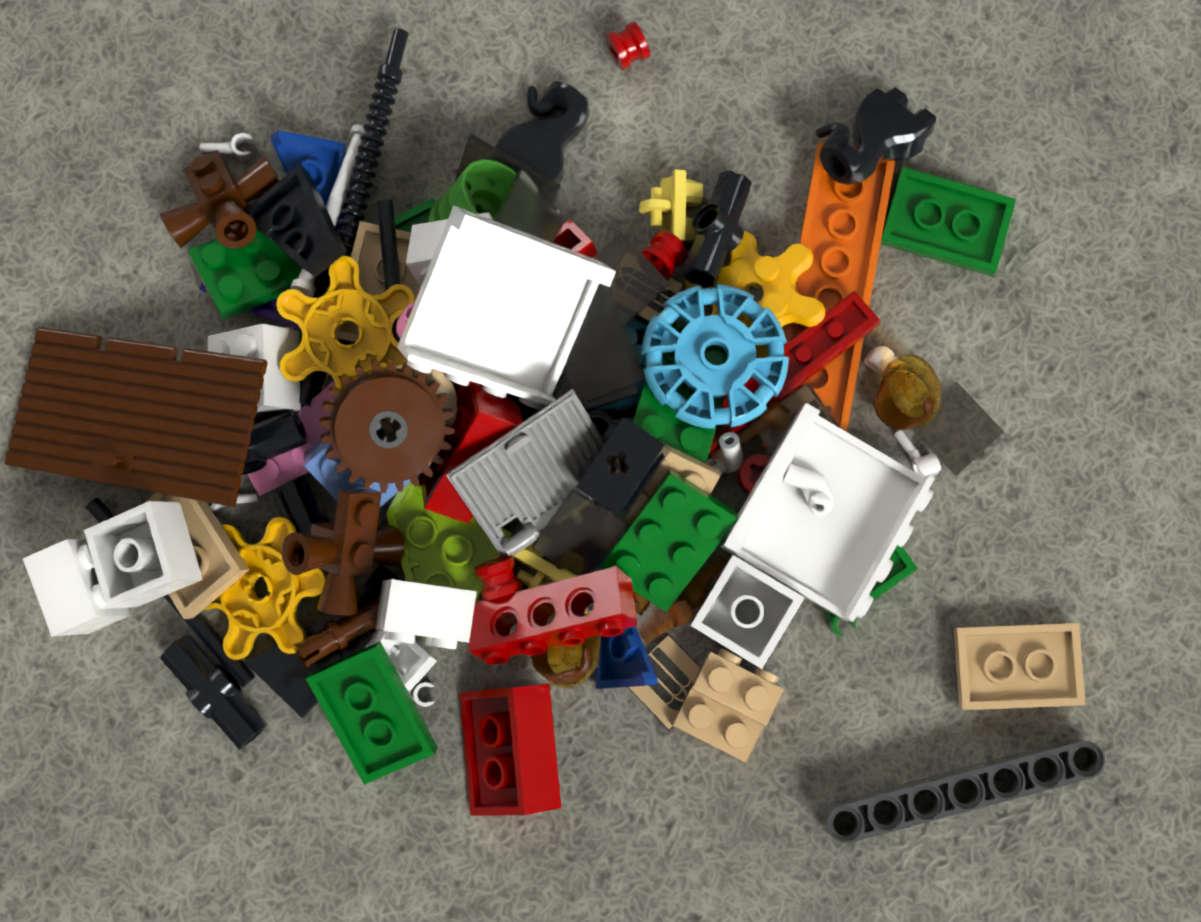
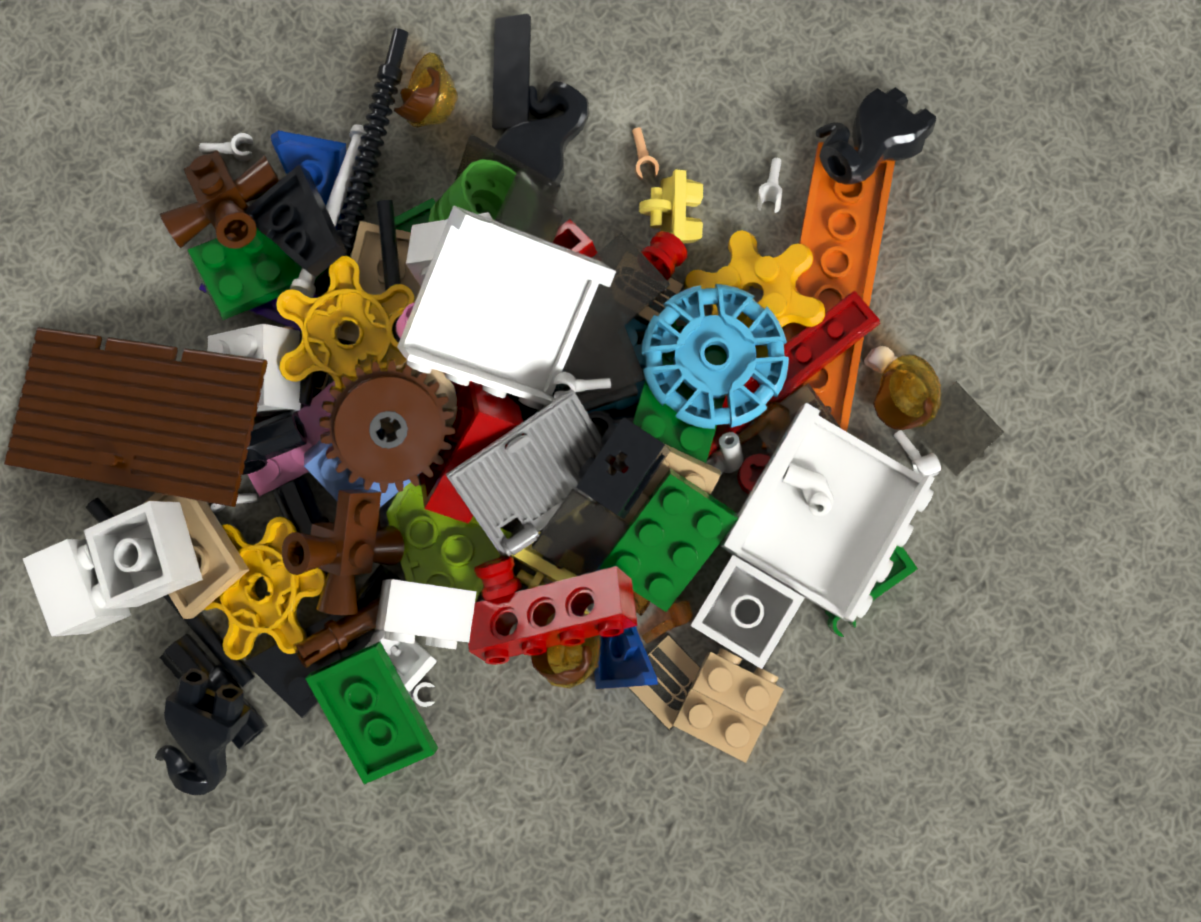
(202, 727): none -> black hips
(429, 95): none -> piece
(510, 750): red slope -> none
(511, 71): none -> black piece
(580, 384): none -> white hand
(627, 45): red wheel -> none
(643, 154): none -> light nougat hand
(695, 592): clear orange hand -> none
(717, 229): black piece -> none
(771, 190): none -> white hand
(947, 221): green plate -> none
(982, 793): dark grey beam -> none
(1019, 666): tan plate -> none

